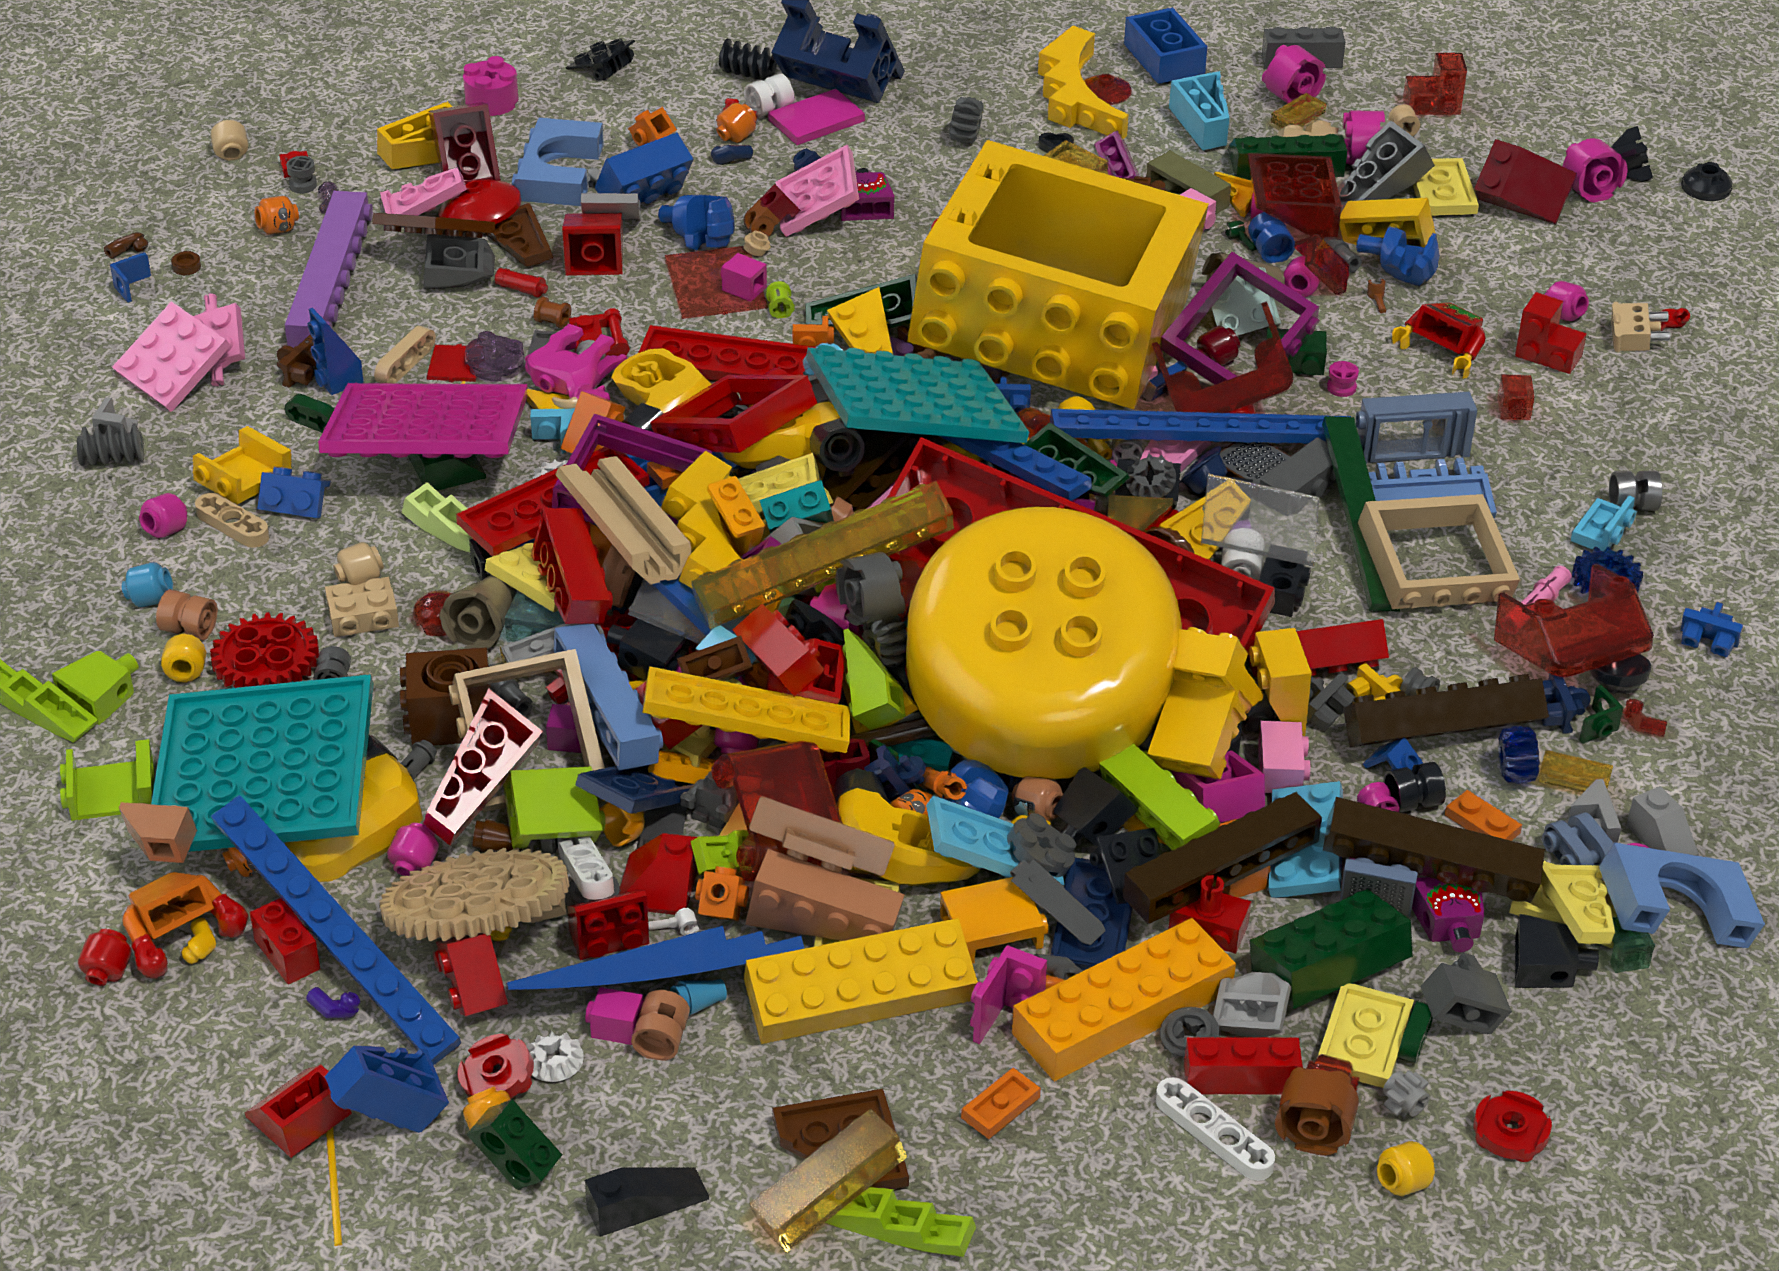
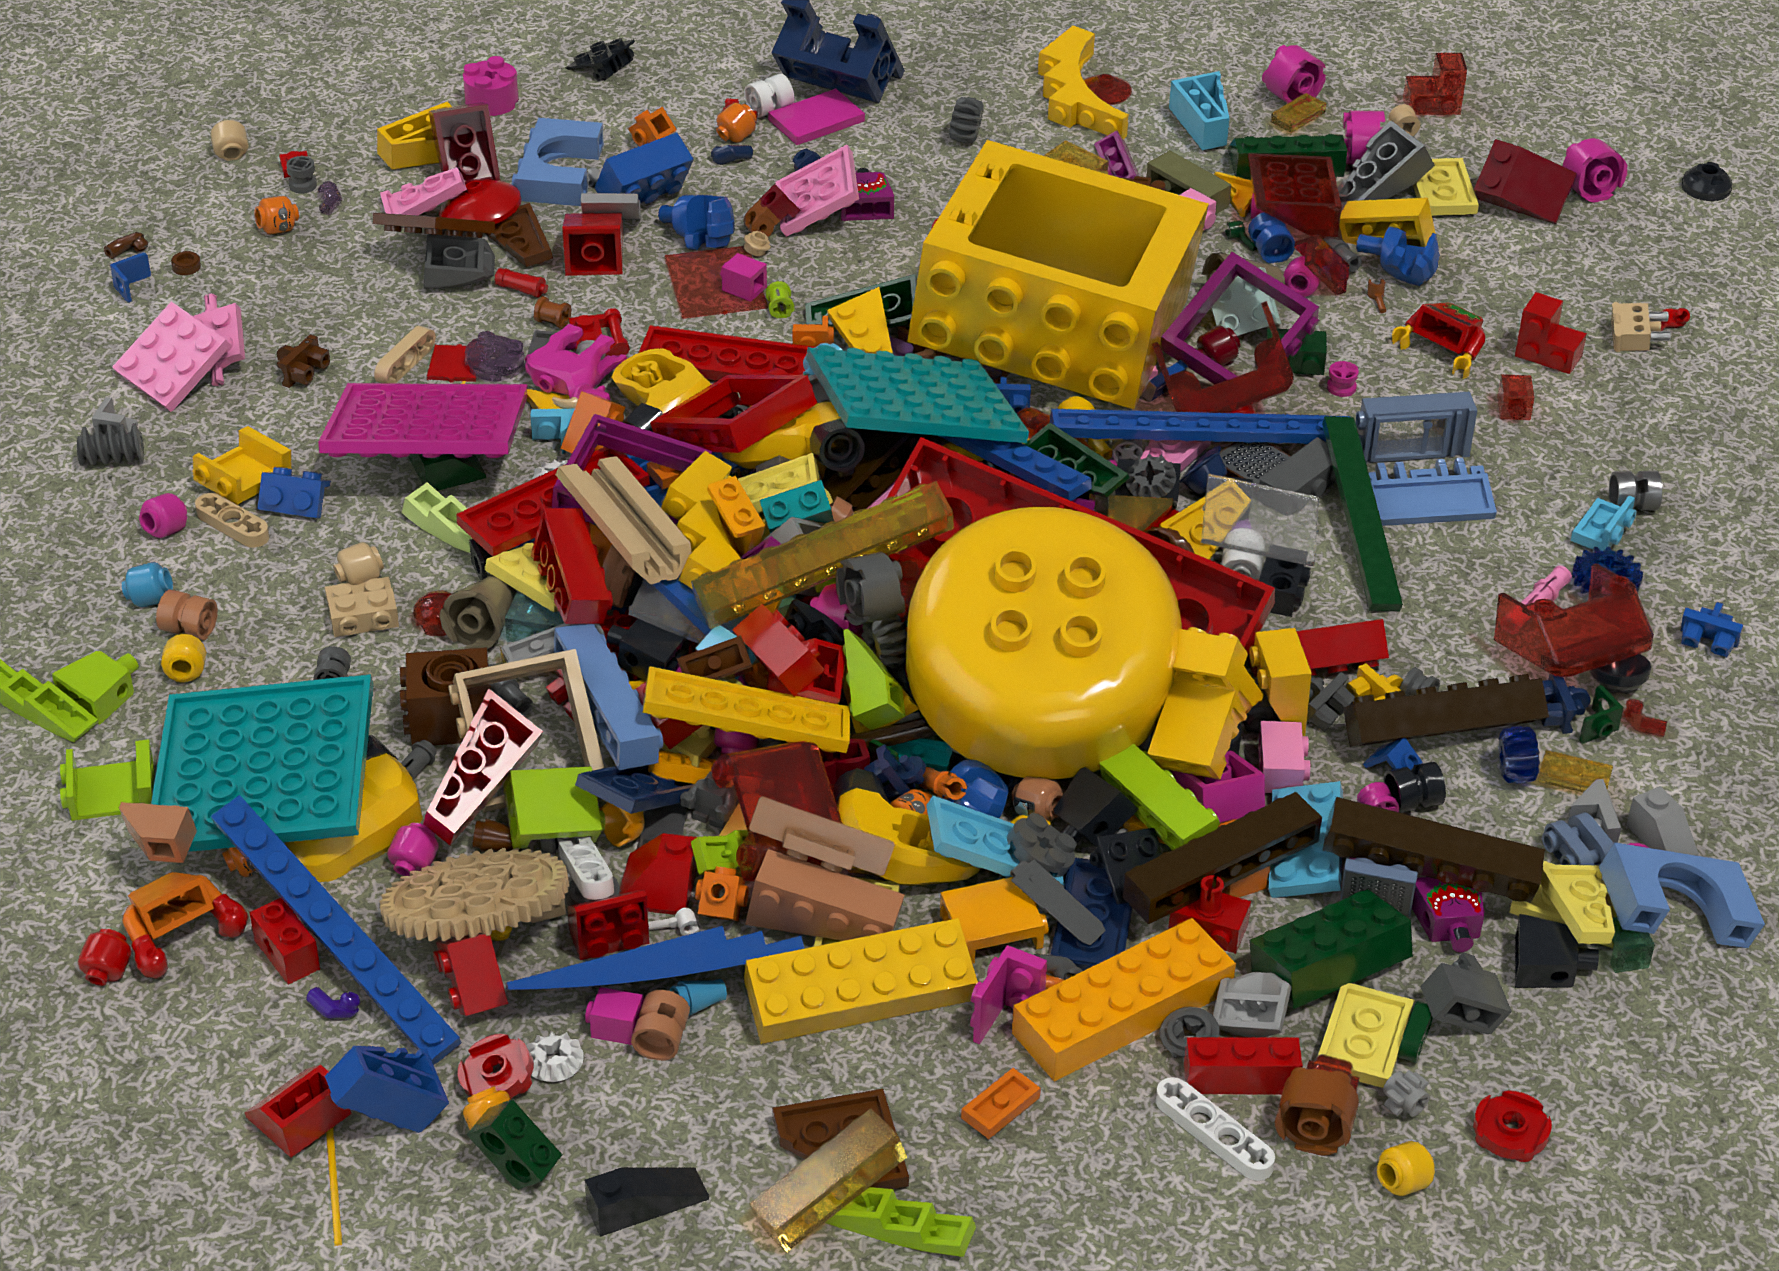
(201, 944): yellow arm -> none
(264, 652): red gear -> none
(308, 412): dark green beam -> none
(330, 263): medium lavender brick -> none
(333, 357): blue slope -> none
(561, 730): magenta brick -> none
(745, 61): black piece -> none
(1048, 140): black tile -> none
(1165, 45): blue brick -> none
(1316, 128): tan slope -> none
(1323, 43): dark grey brick -> none
(1437, 512): tan window -> none
(1482, 817): orange plate -> none
(1574, 299): dark pink head -> none
(1633, 154): black brick -> none

